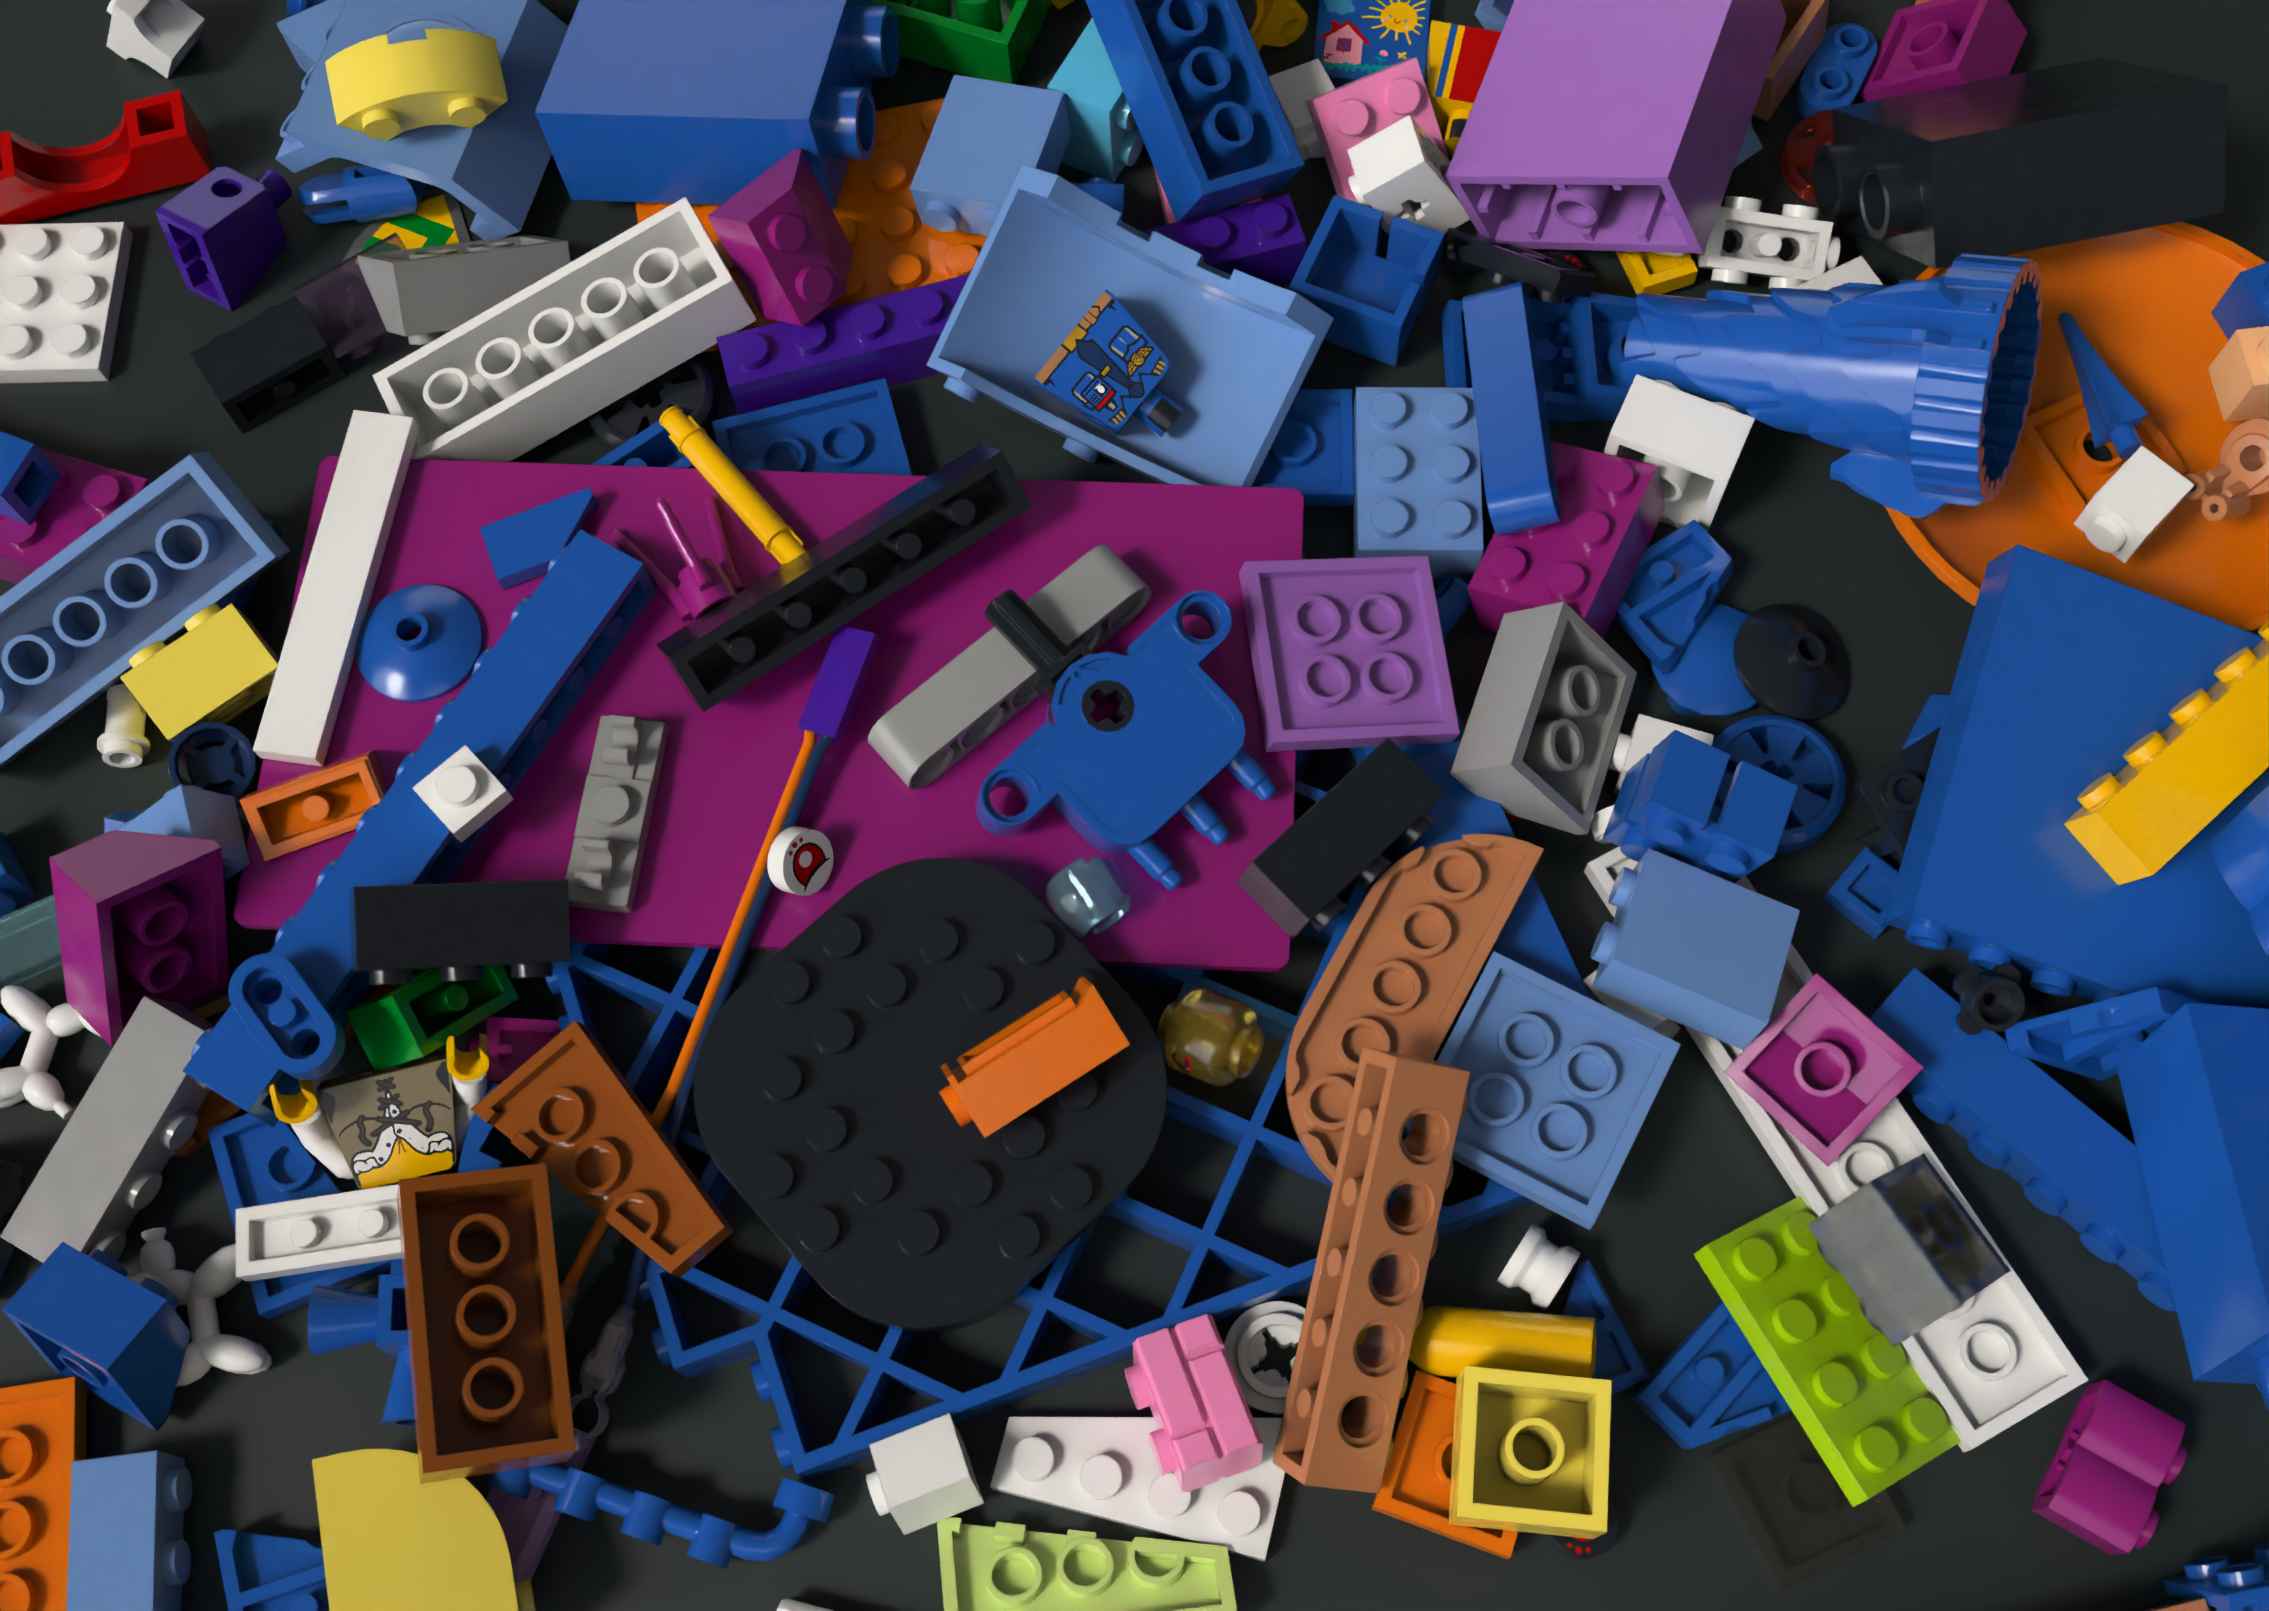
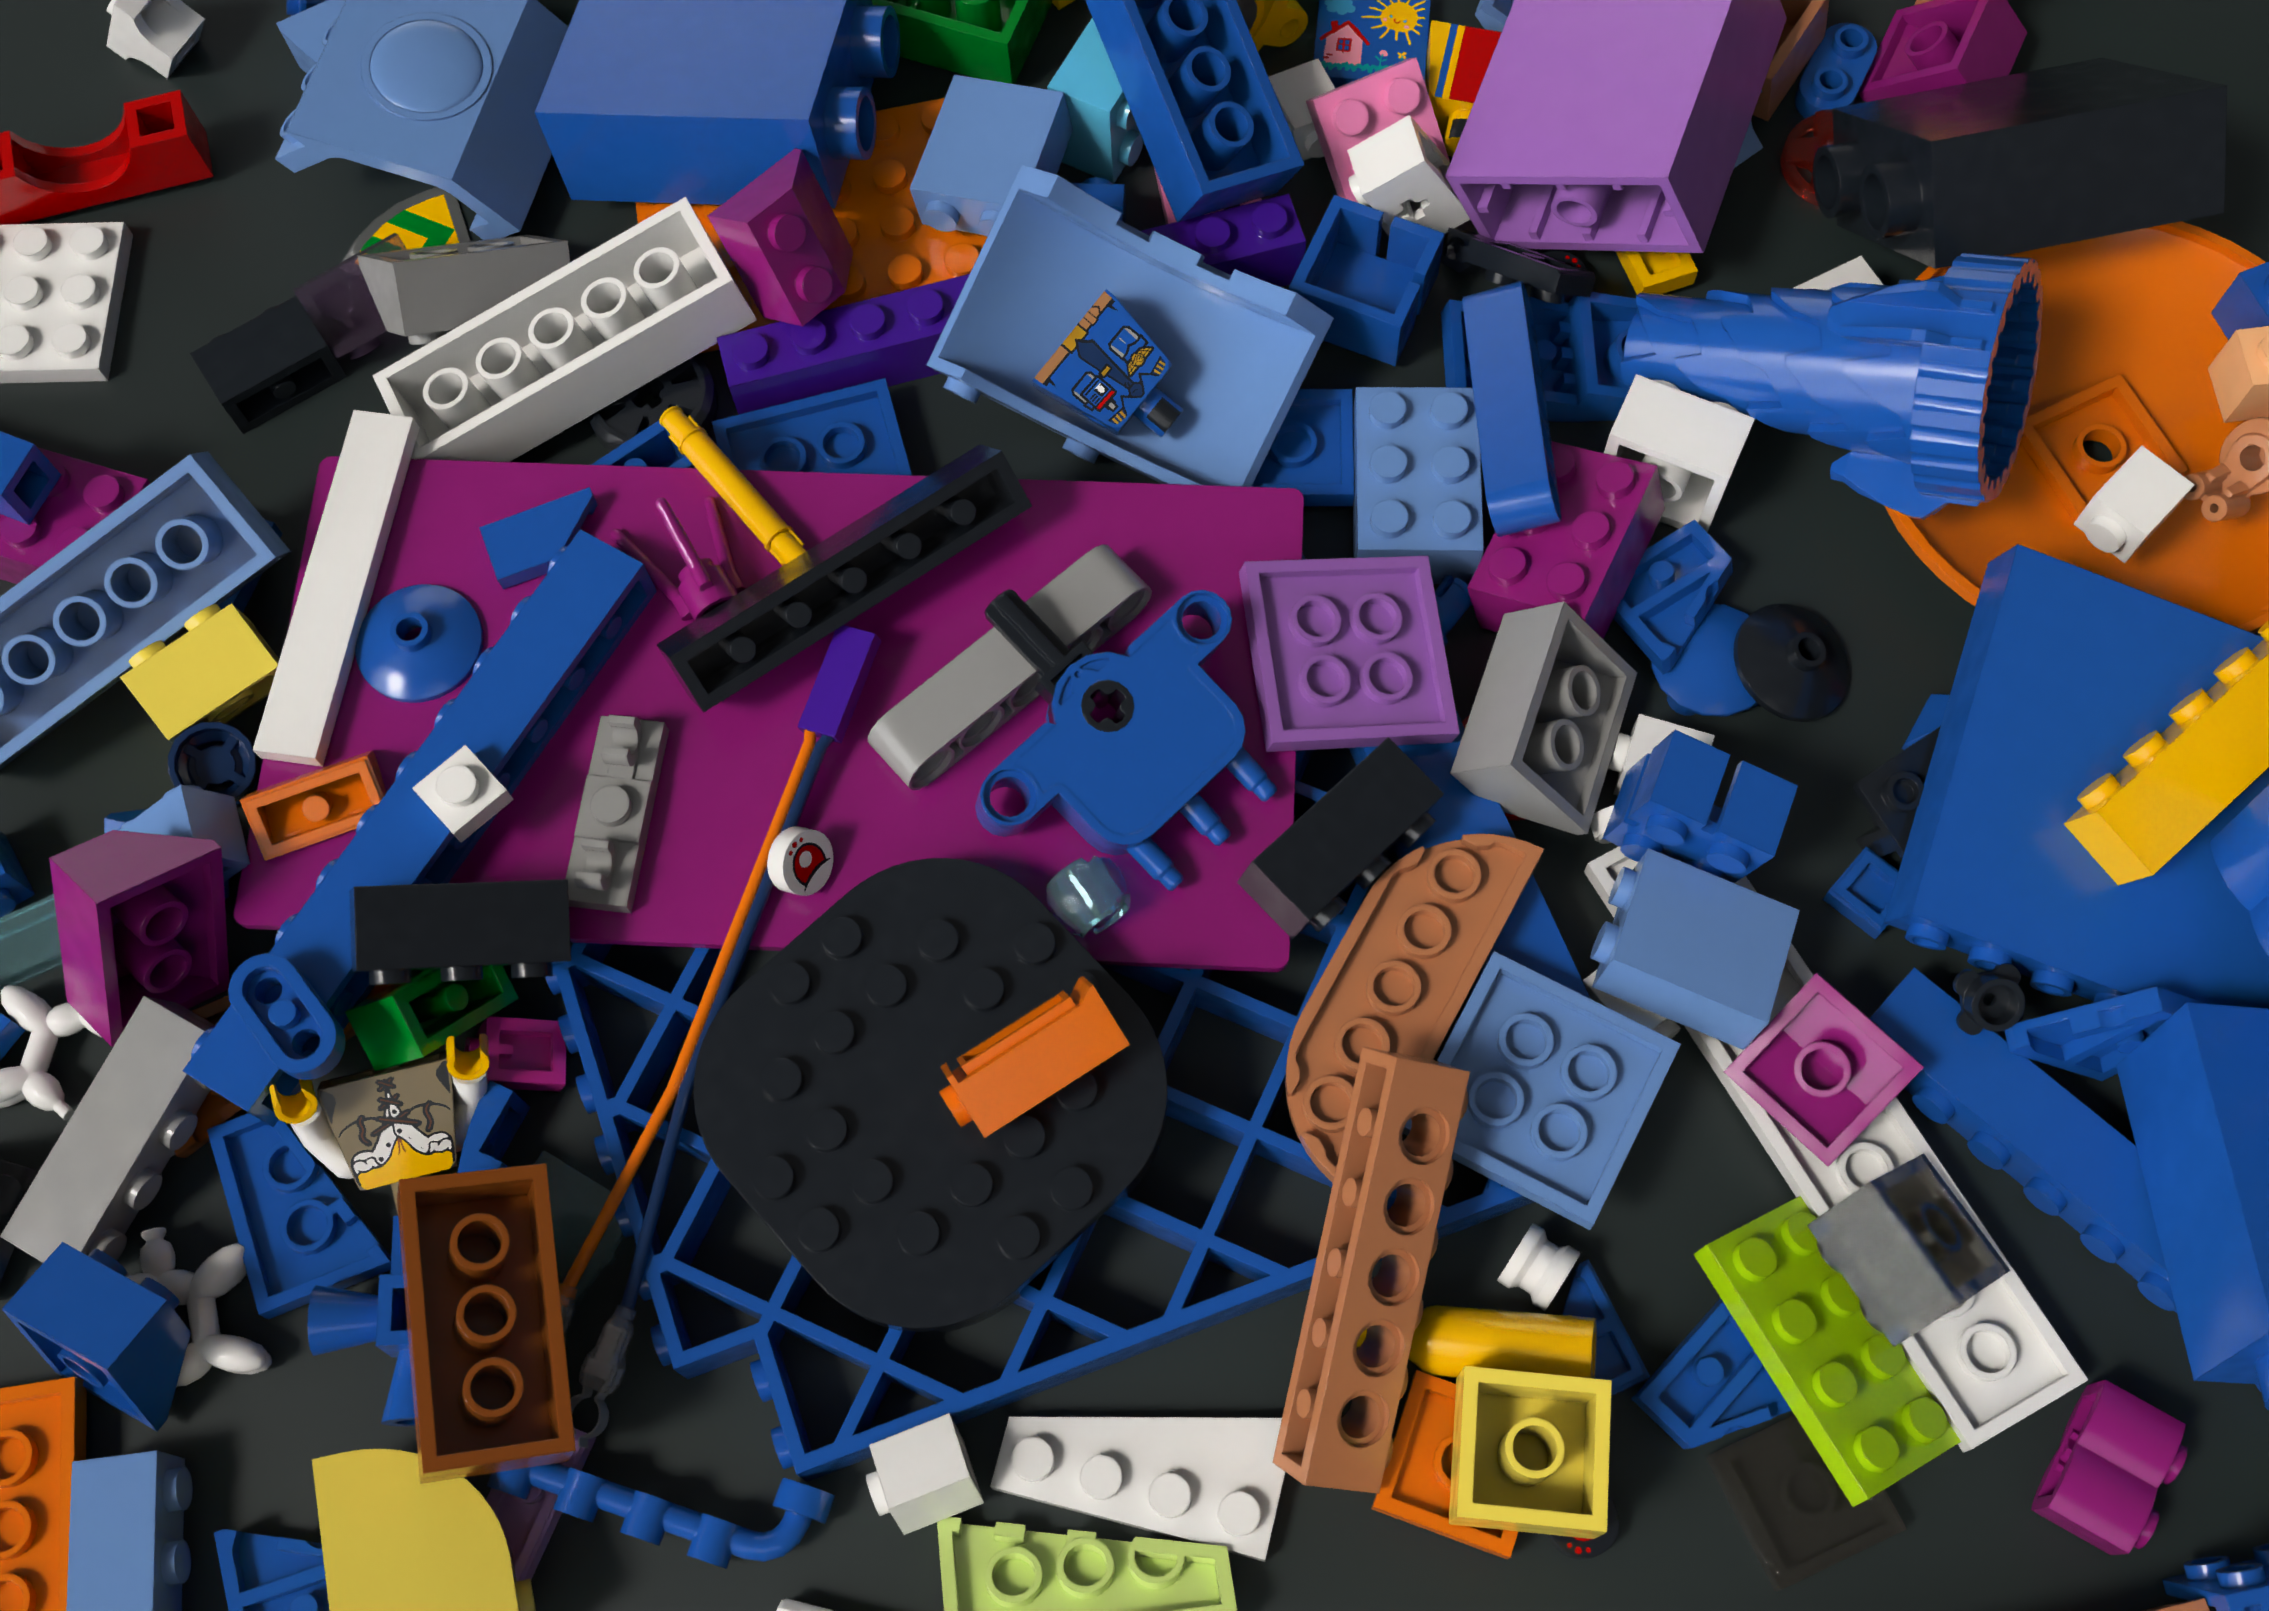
(124, 738): white pin -> none
(226, 232): dark purple torso -> none
(317, 1233): white plate -> none
(359, 194): blue arm -> none
(416, 83): light yellow brick -> none
(606, 1148): dark orange wing -> none
(1195, 1403): bright pink brick -> none
(1211, 1037): clear yellow head -> none
(1247, 1348): white gear -> none
(1760, 240): white brick -> none
(1797, 755): blue wheel -> none
(2109, 405): blue piece -> none

